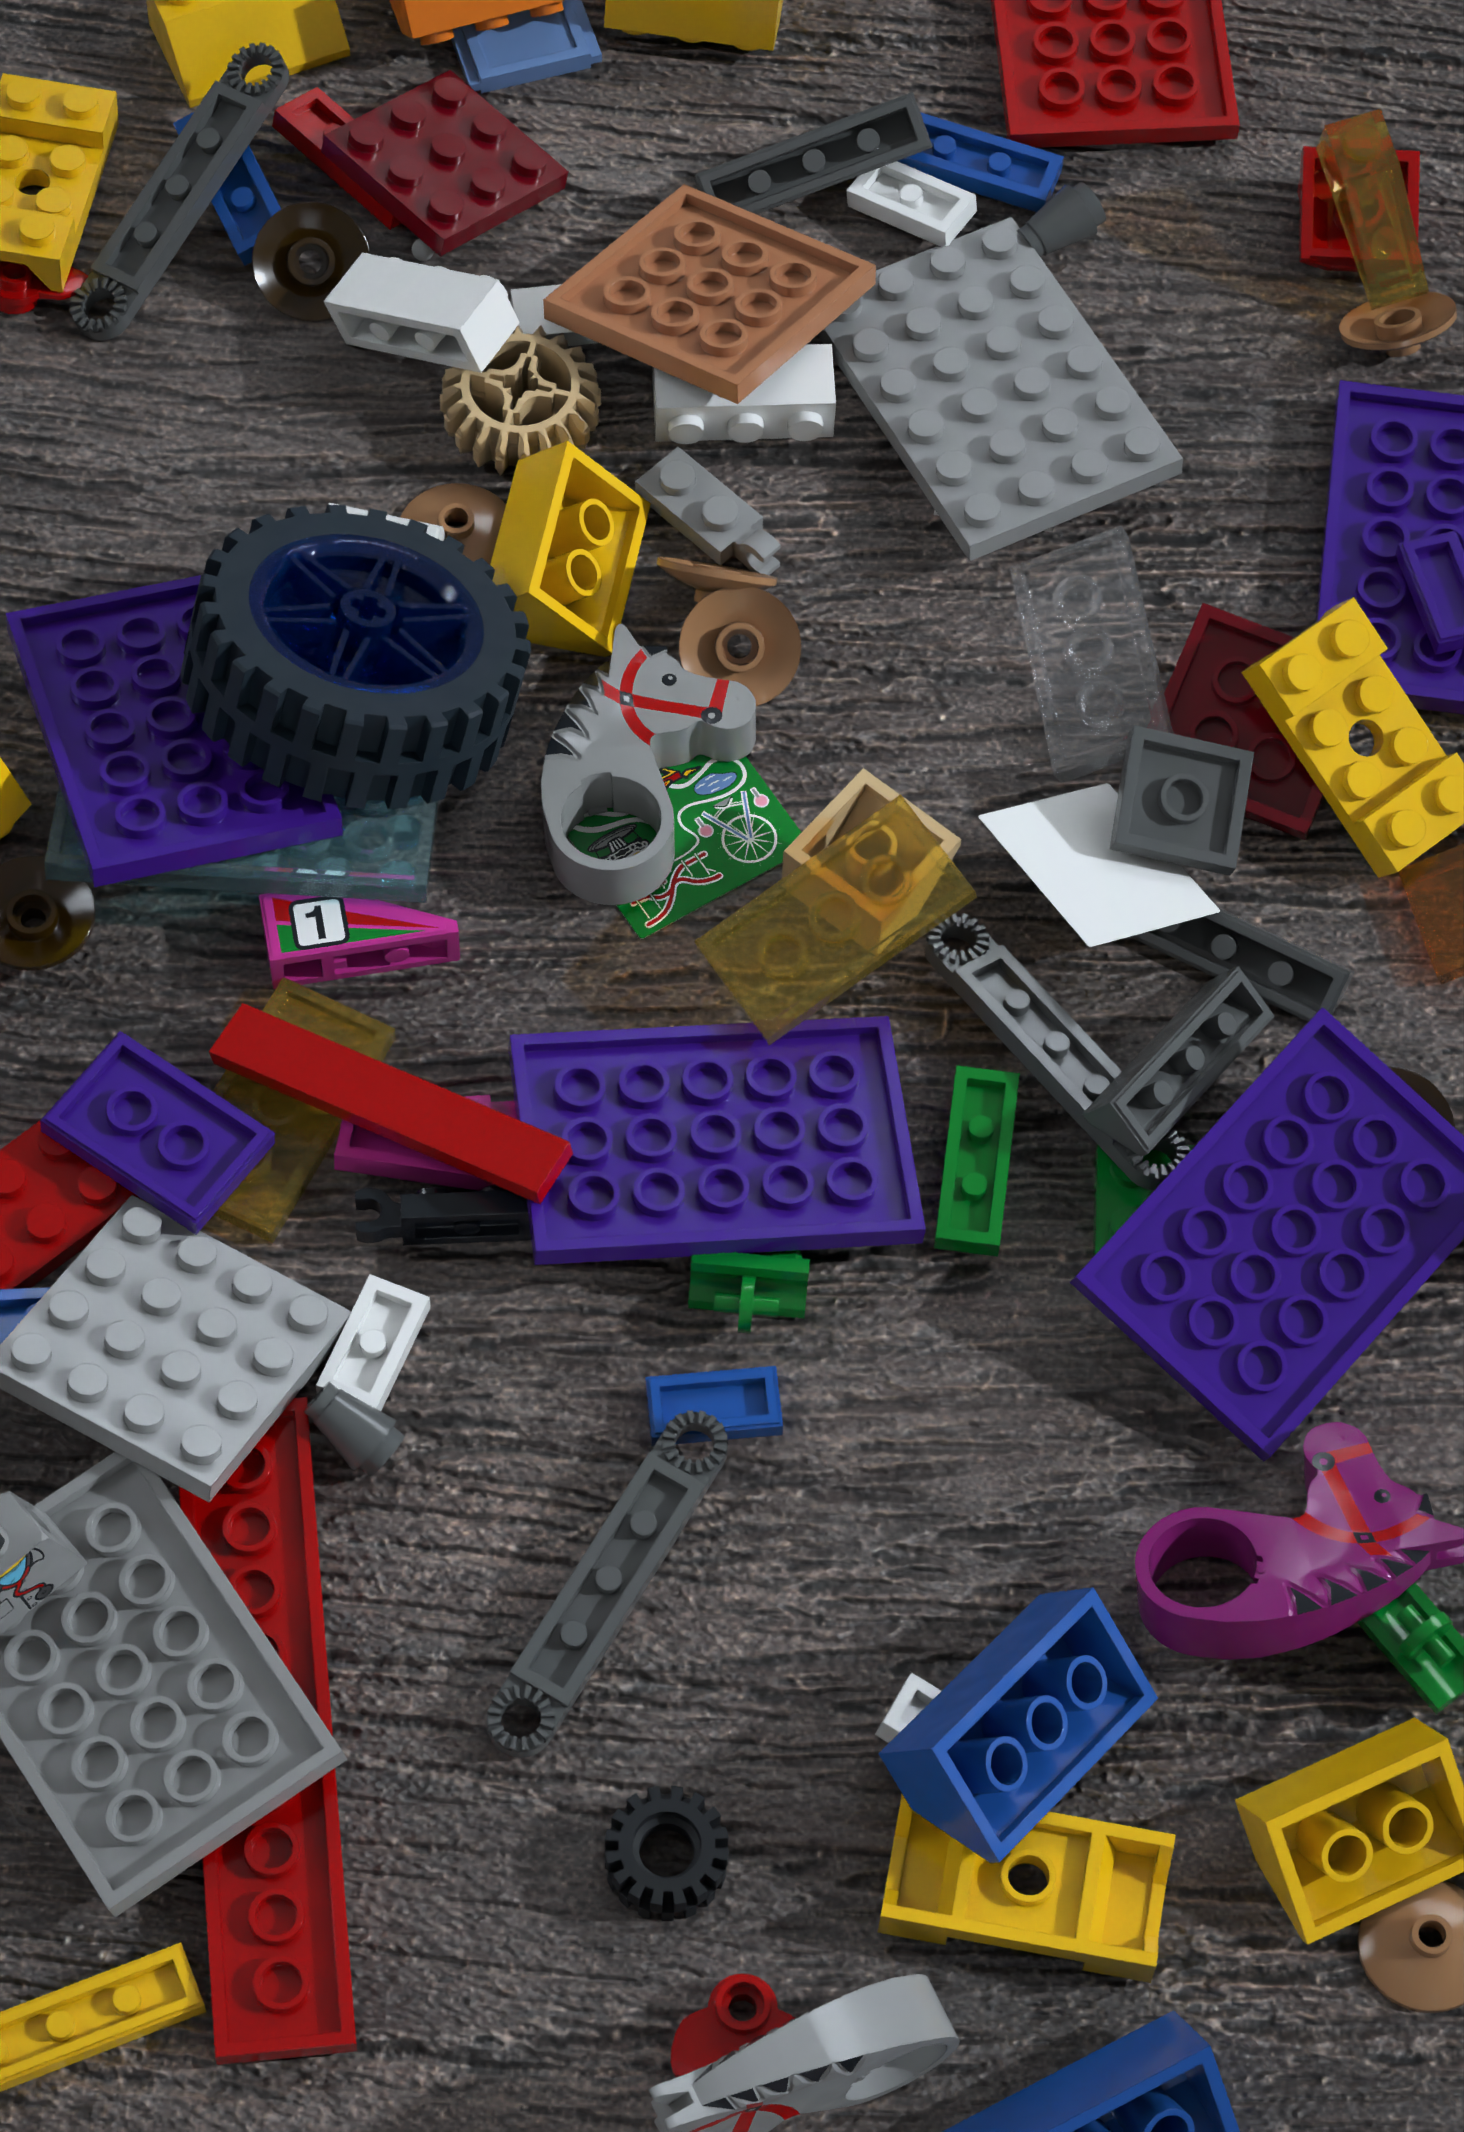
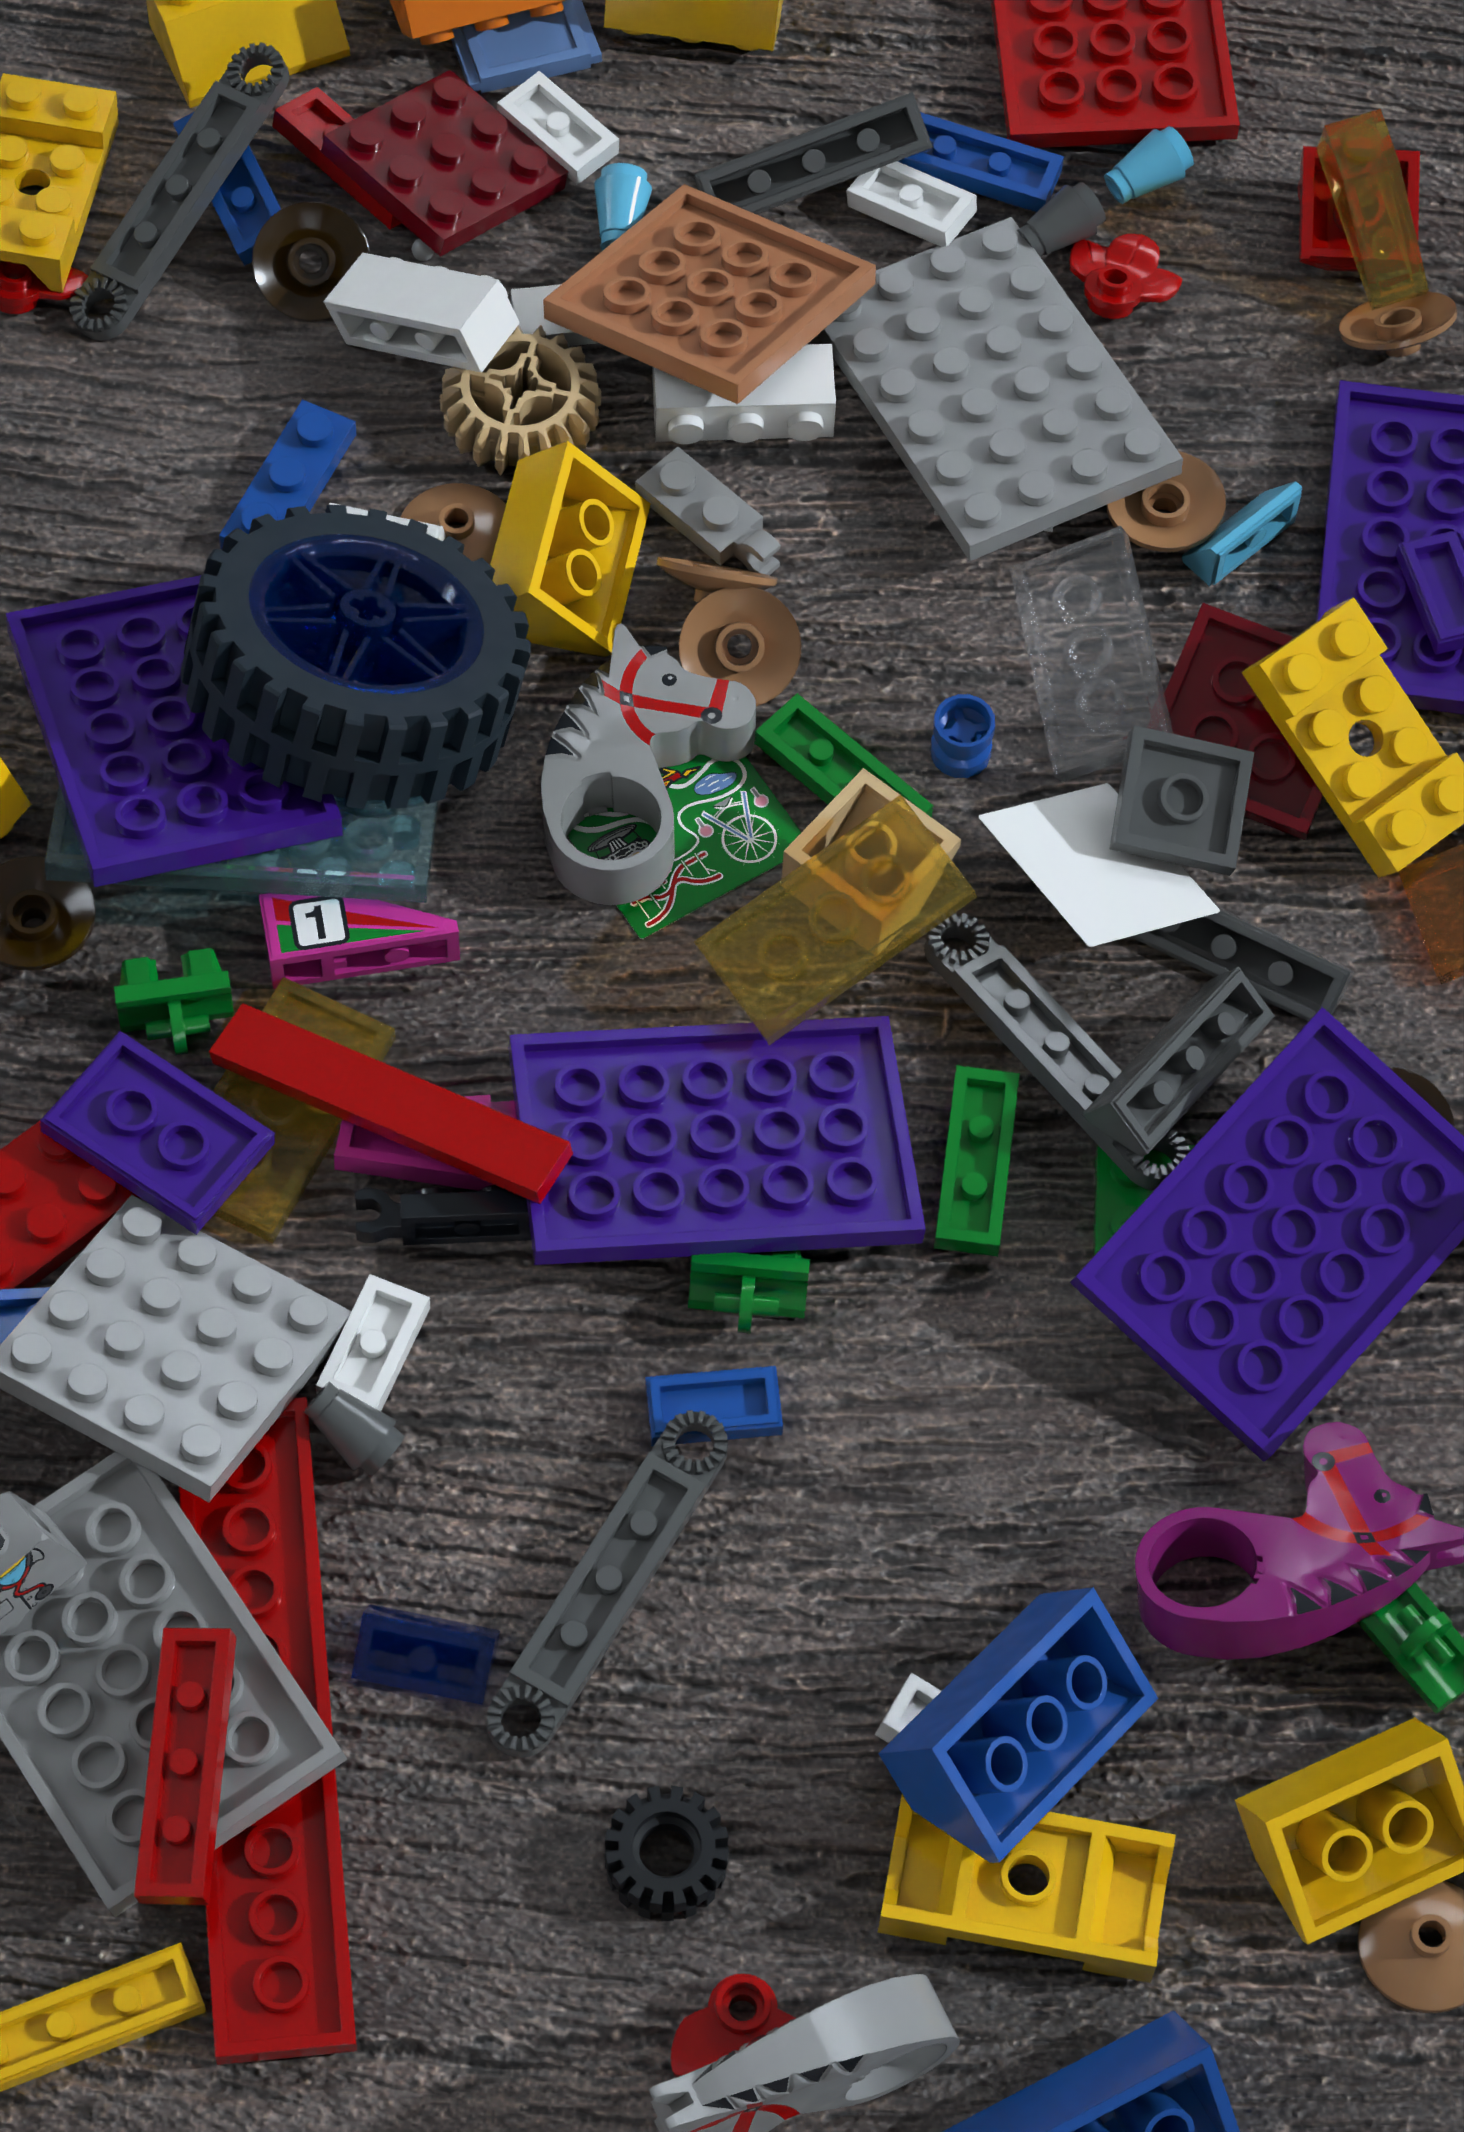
(176, 1004): none -> green hips
(185, 1766): none -> red plate
(295, 466): none -> blue plate
(425, 1654): none -> clear blue slope
(559, 126): none -> white plate
(620, 199): none -> medium azure cone
(823, 753): none -> green plate
(972, 727): none -> blue wheel
(1122, 274): none -> red plate
(1150, 165): none -> medium azure cone
(1195, 506): none -> medium nougat dish
(1245, 533): none -> medium azure slope

